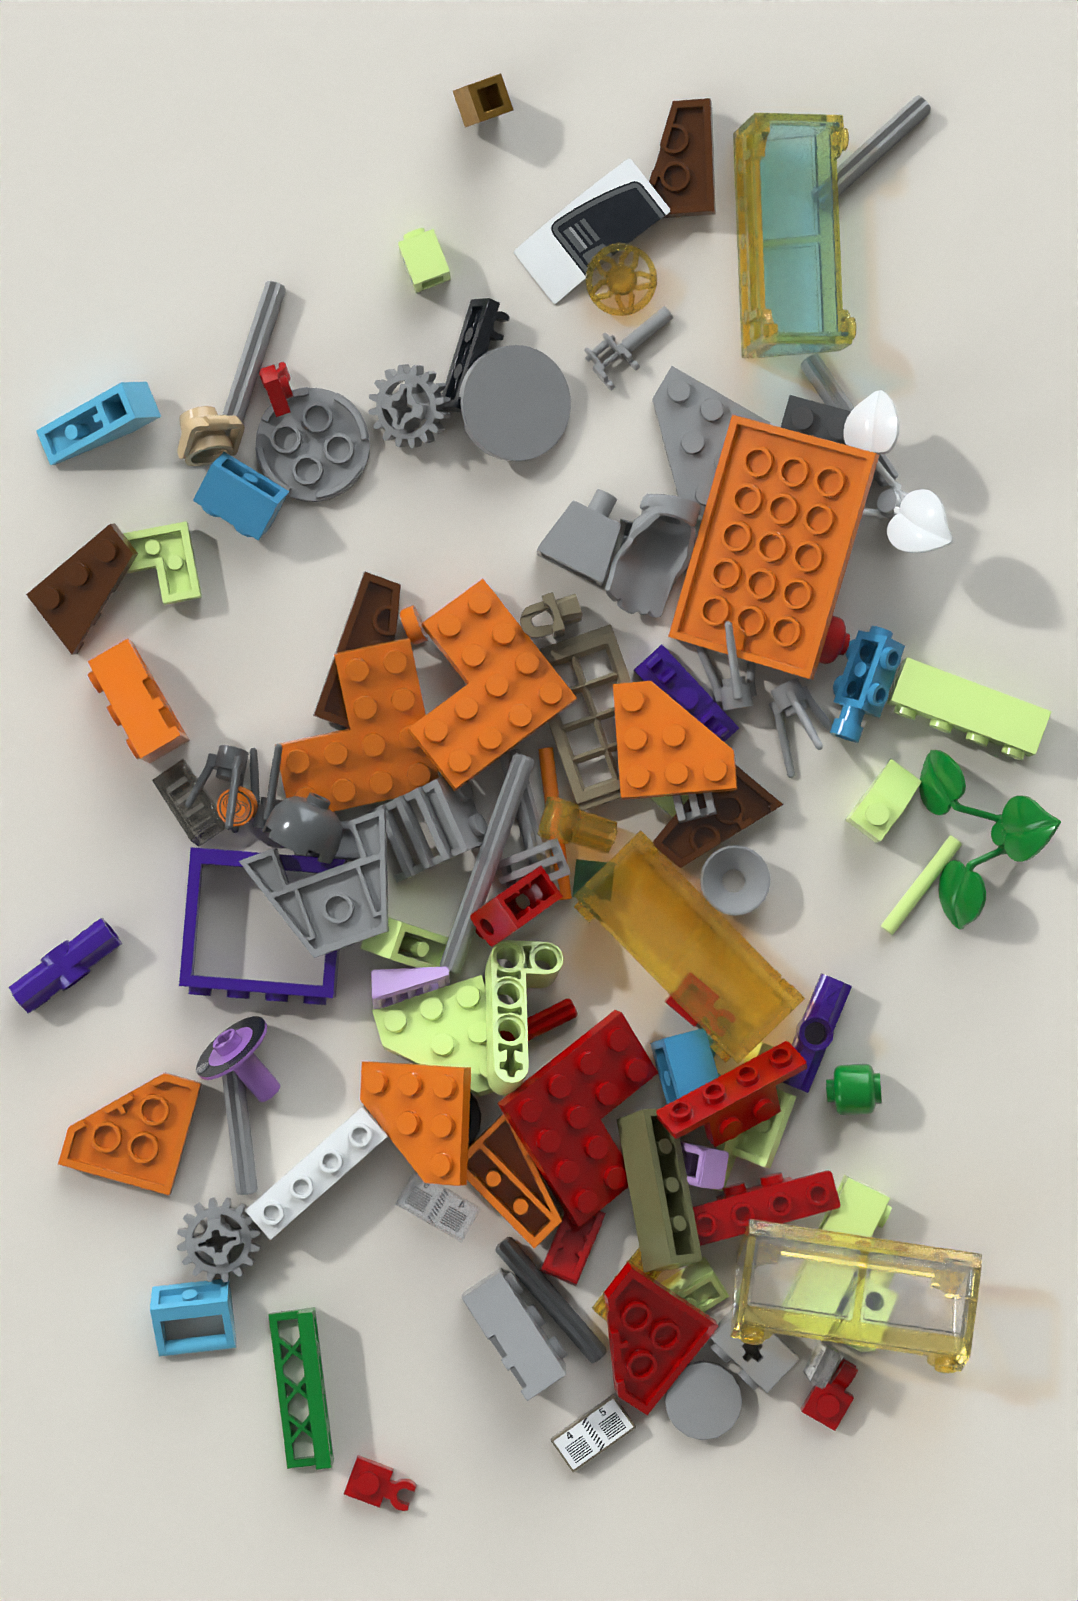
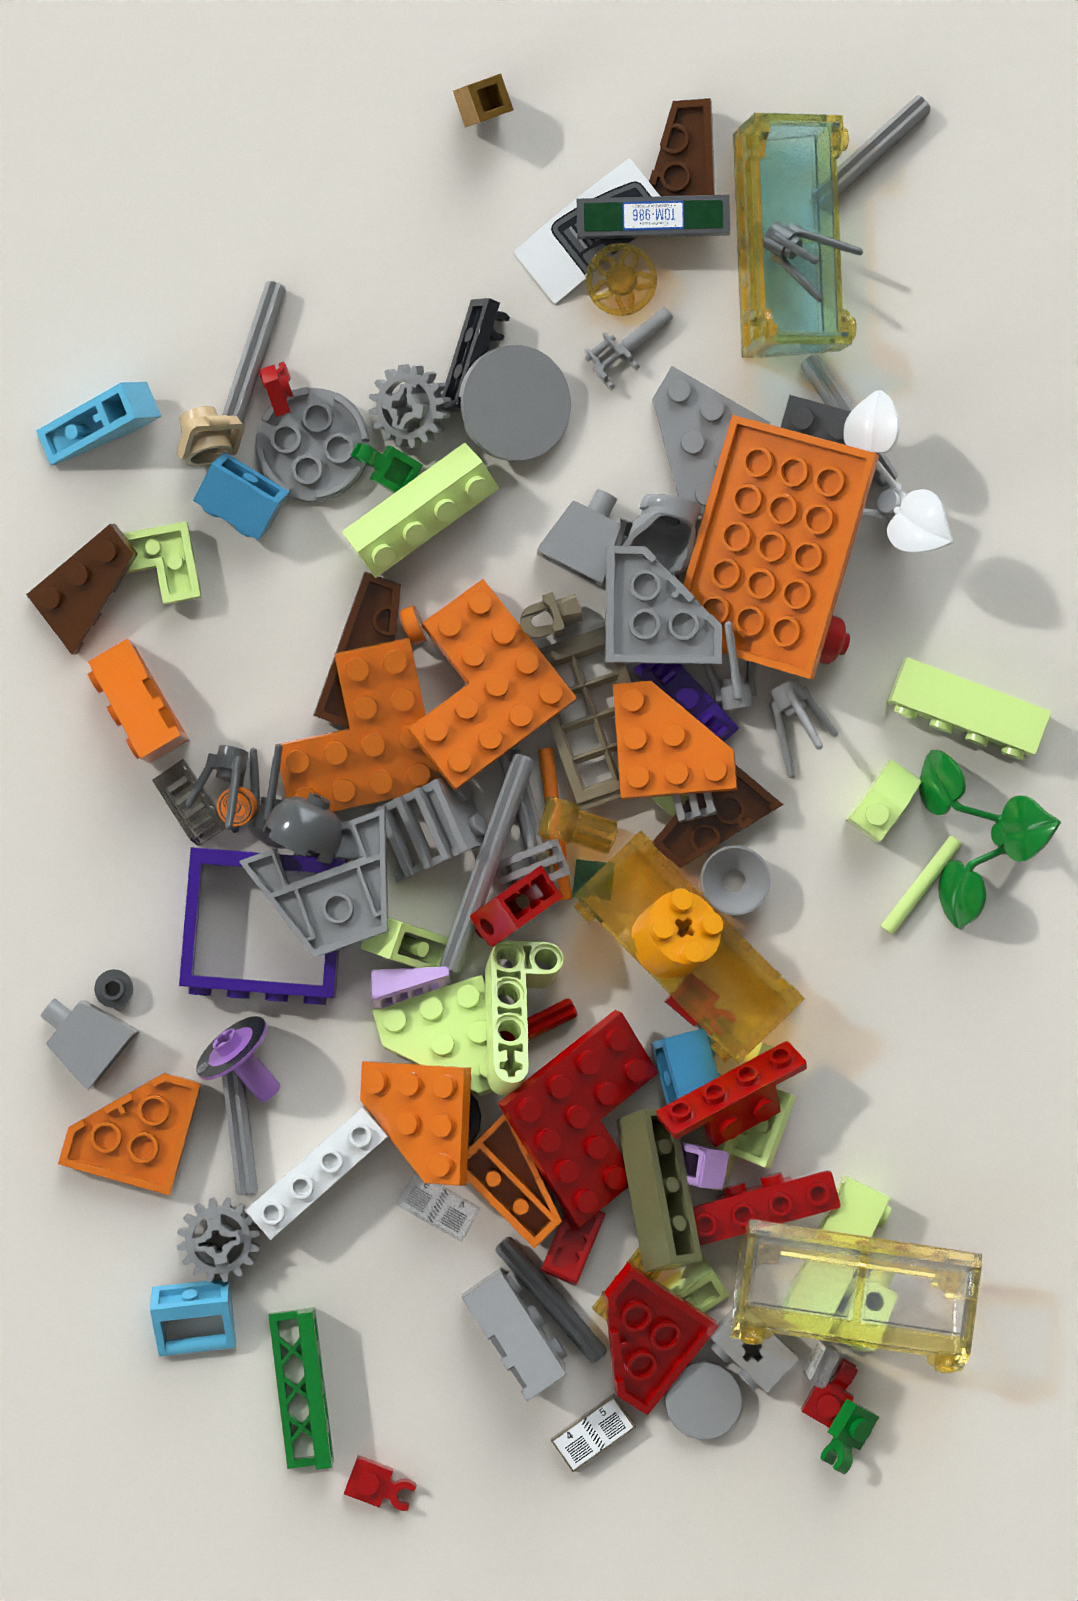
(65, 965): dark purple piece -> none
(86, 1039): none -> light grey torso
(124, 982): none -> dark grey plate
(391, 469): none -> green plate
(420, 510): none -> yellowish green brick
(424, 259): yellowish green brick -> none
(653, 217): none -> tile
(653, 614): none -> light grey plate
(676, 934): none -> light orange brick
(786, 243): none -> dark grey plant
(825, 1008): dark purple piece -> none
(848, 1430): none -> green plate
(854, 1089): green head -> none
(865, 681): dark azure brick -> none

